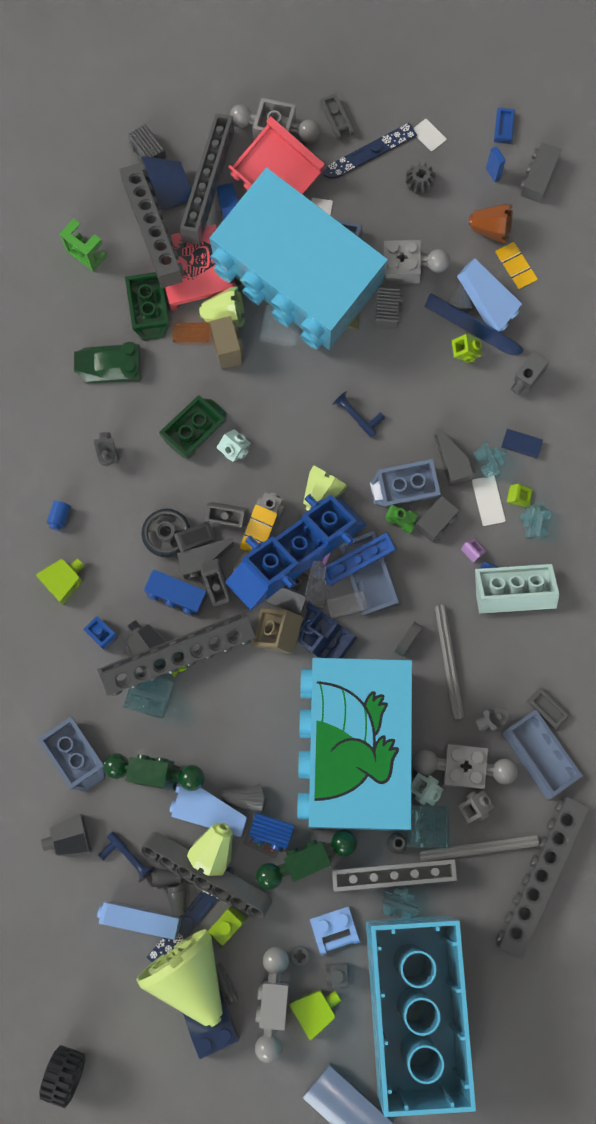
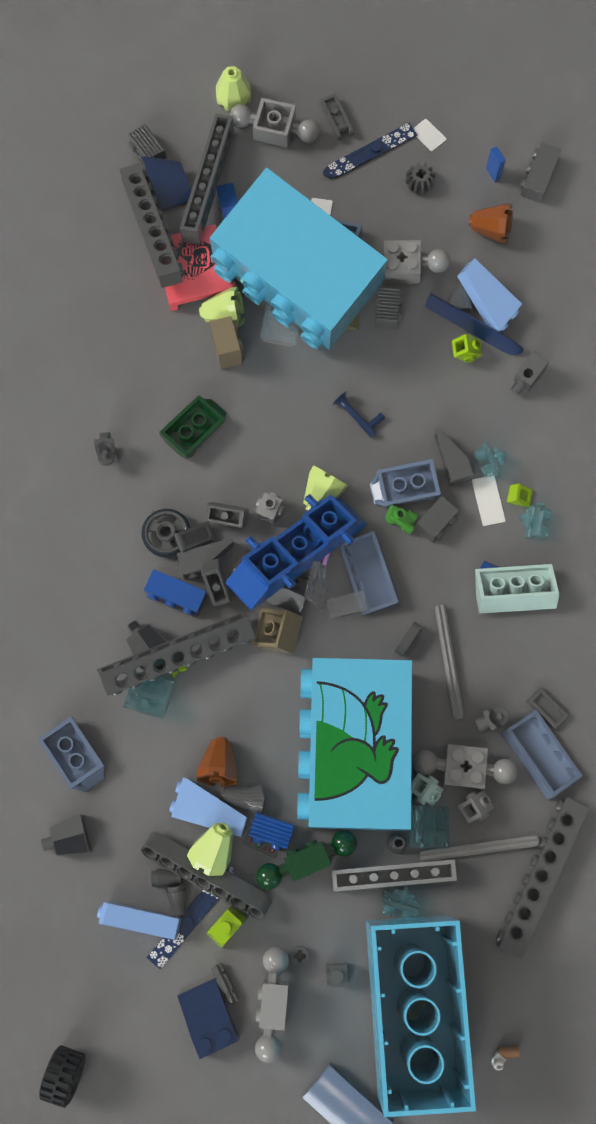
(58, 515): blue brick -> none
(62, 579): lime torso -> none
(79, 249): bright green panel -> none
(100, 633): blue slope -> none
(109, 363): dark green slope -> none
(117, 843): dark blue piece -> none
(147, 305): dark green slope -> none
(153, 772): dark green brick -> none
(187, 979): yellowish green cone -> none
(191, 332): clear orange tile -> none
(218, 764): none -> dark orange cone
(232, 88): none -> yellowish green cone
(234, 445): light aqua brick -> none
(258, 526): yellow sticker -> none
(280, 154): coral panel -> none
(315, 1011): lime torso -> none
(324, 635): dark blue slope -> none
(333, 923): light blue plate -> none
(359, 559): blue piece -> none
(473, 550): lavender slope -> none
(501, 1056): none -> arm
(504, 125): blue tile -> none
(516, 265): yellow sticker -> none
(522, 443): dark blue tile -> none

